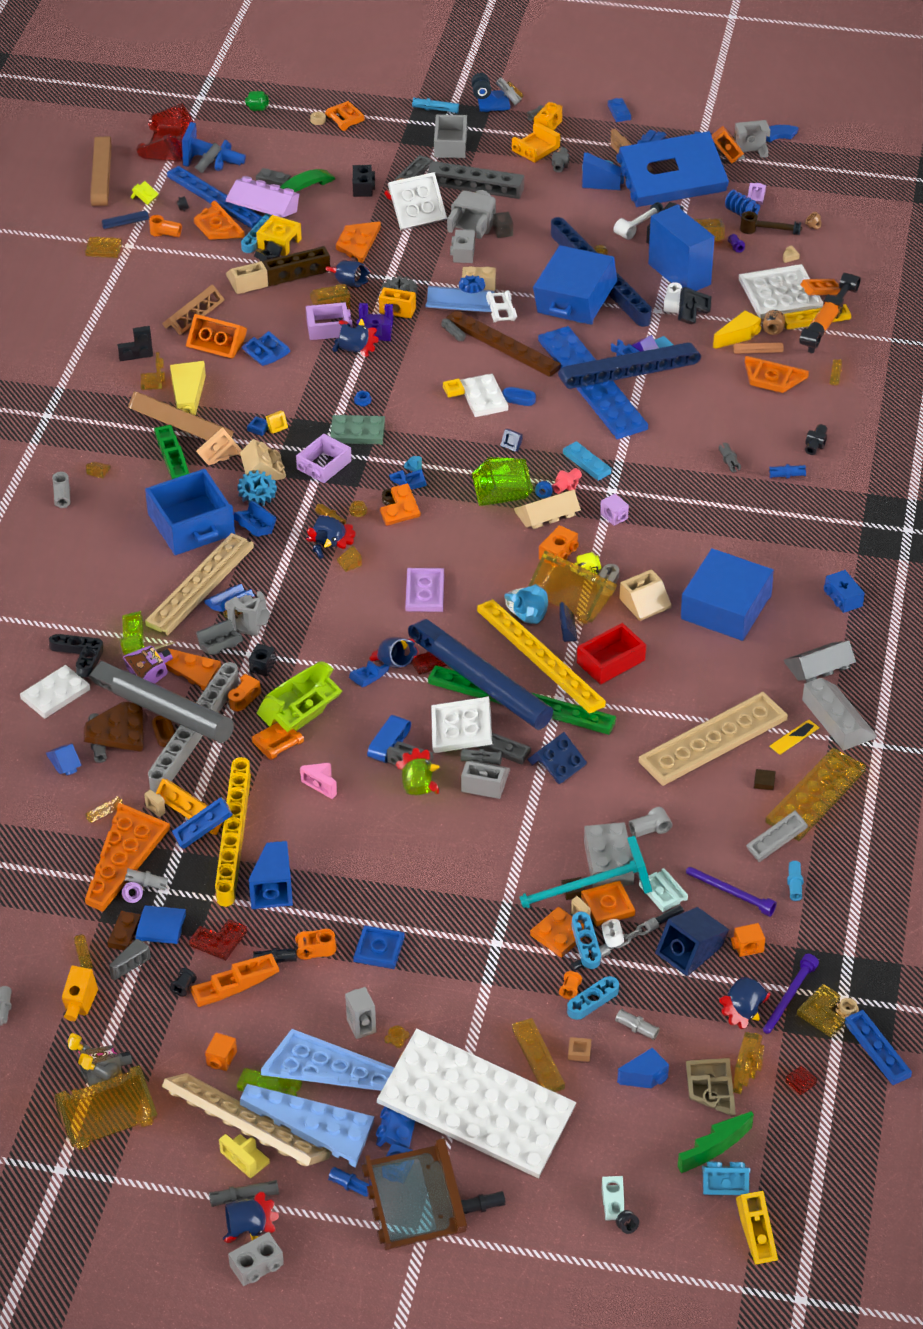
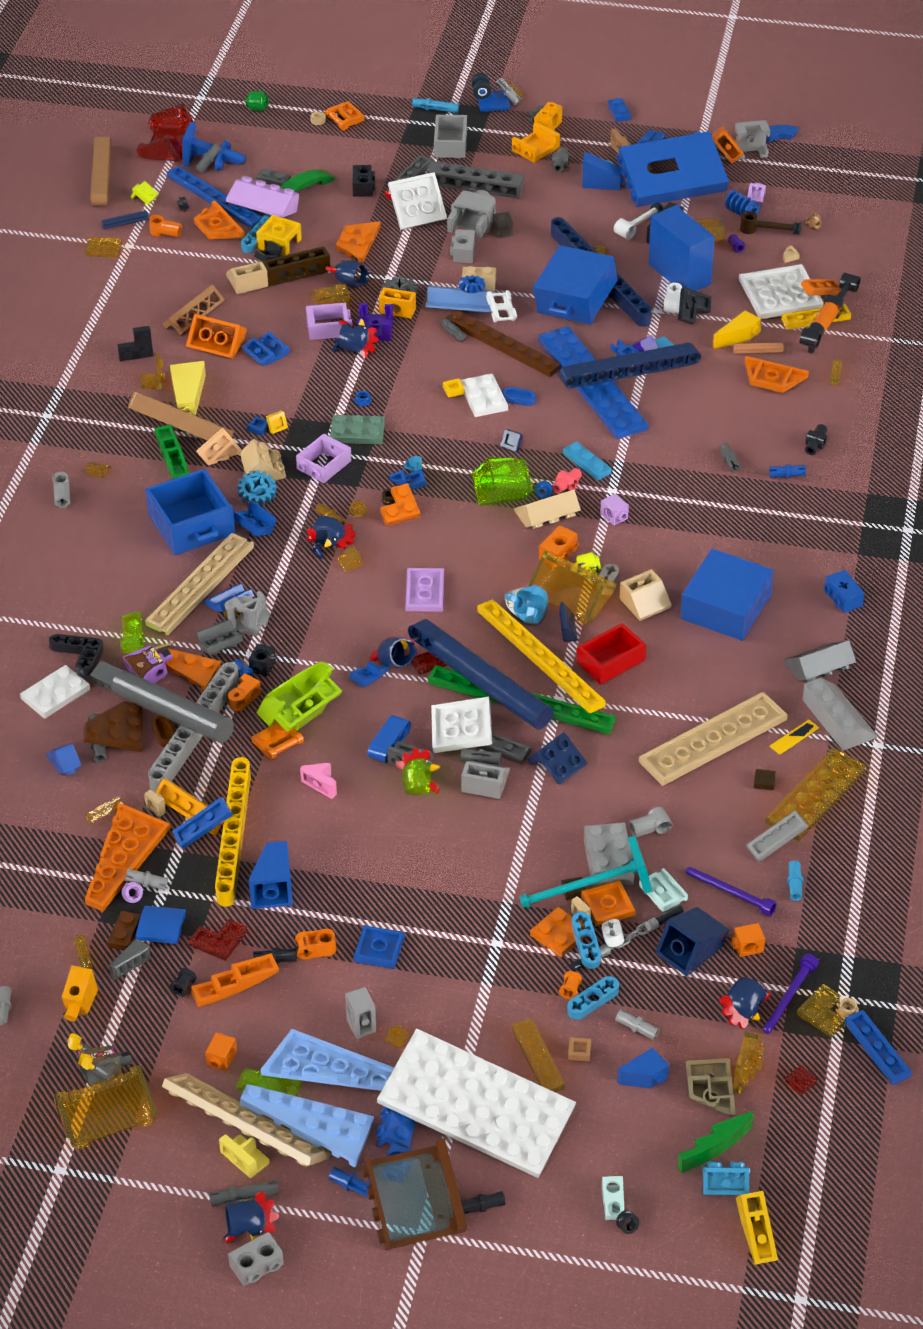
(242, 668): none -> blue pin
(774, 322): medium nougat head -> none

